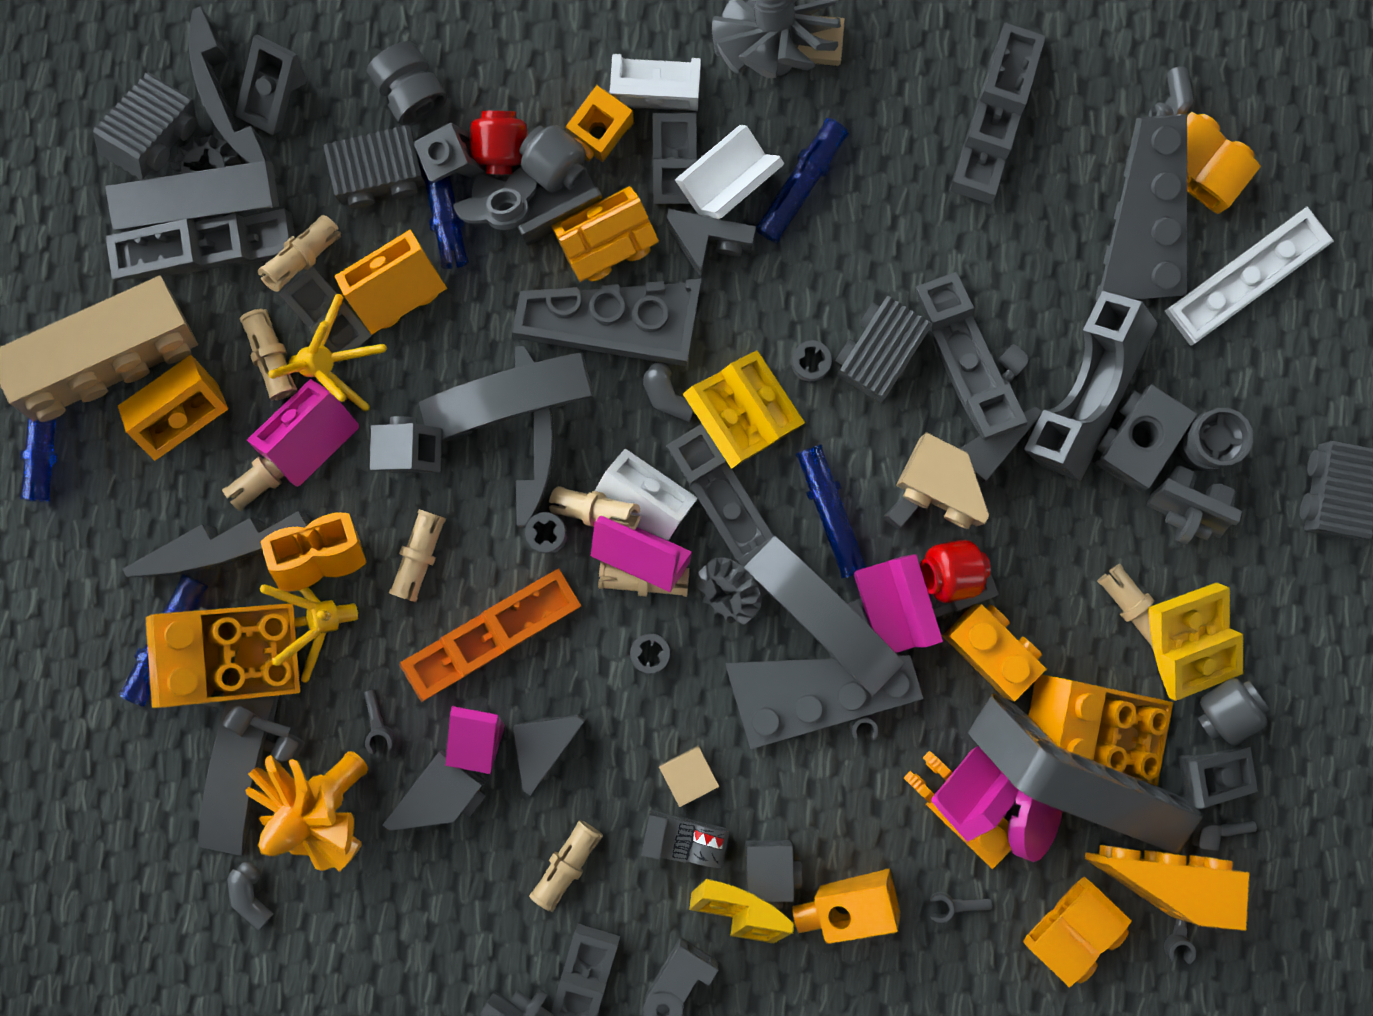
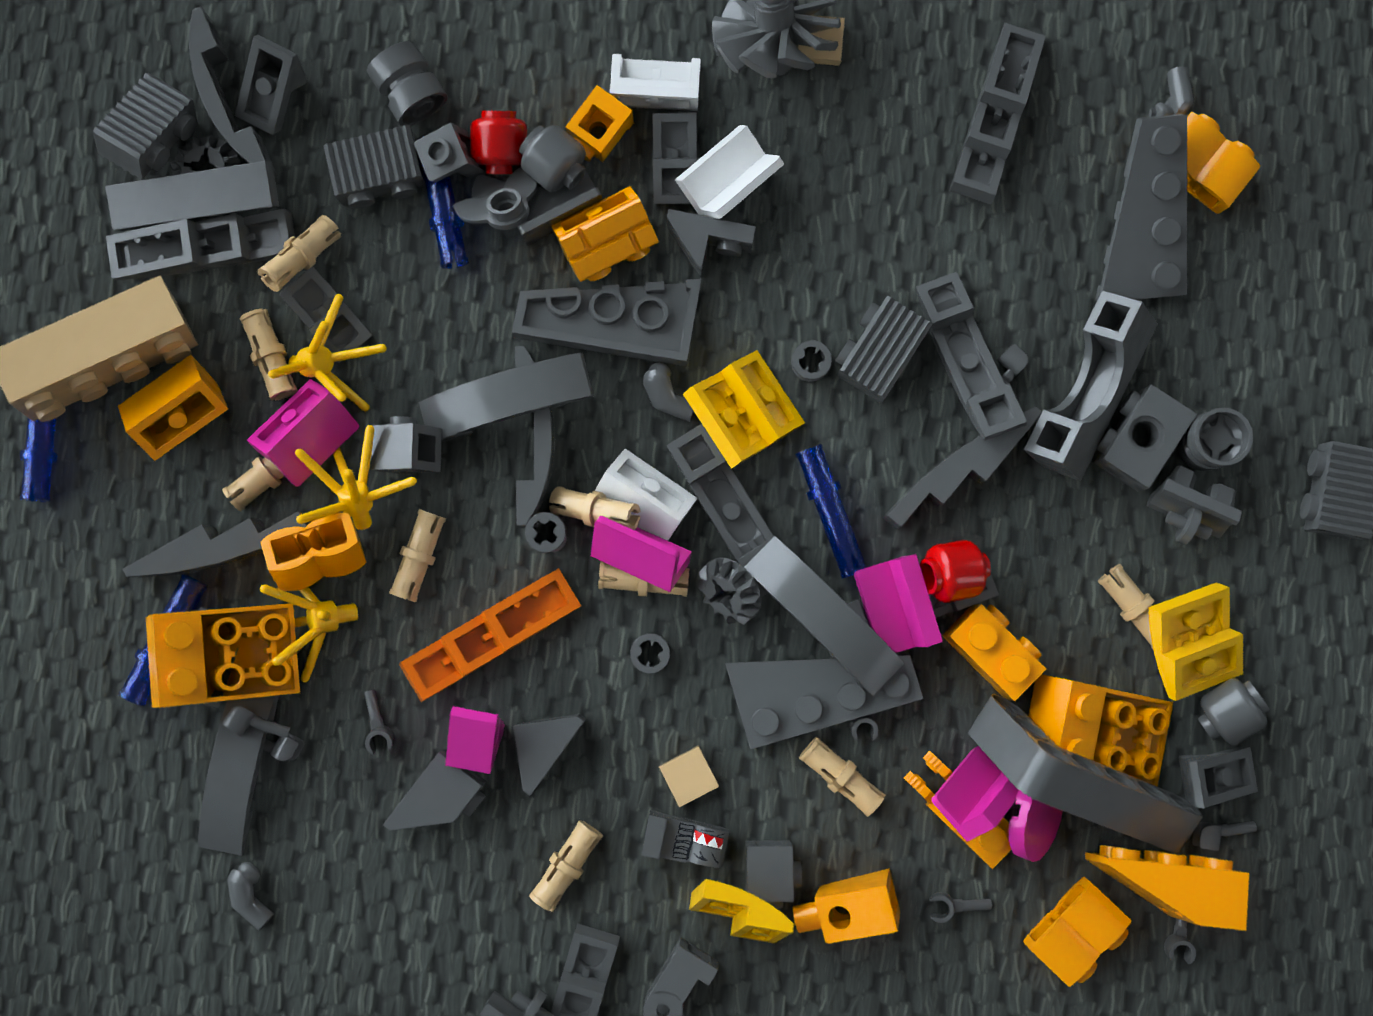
(306, 811): light orange piece -> none
(353, 494): none -> yellow plant
(390, 282): light orange brick -> none
(811, 166): clear blue pin -> none
(842, 776): none -> tan pin
(946, 479): tan slope -> none
(1249, 276): white tile -> none

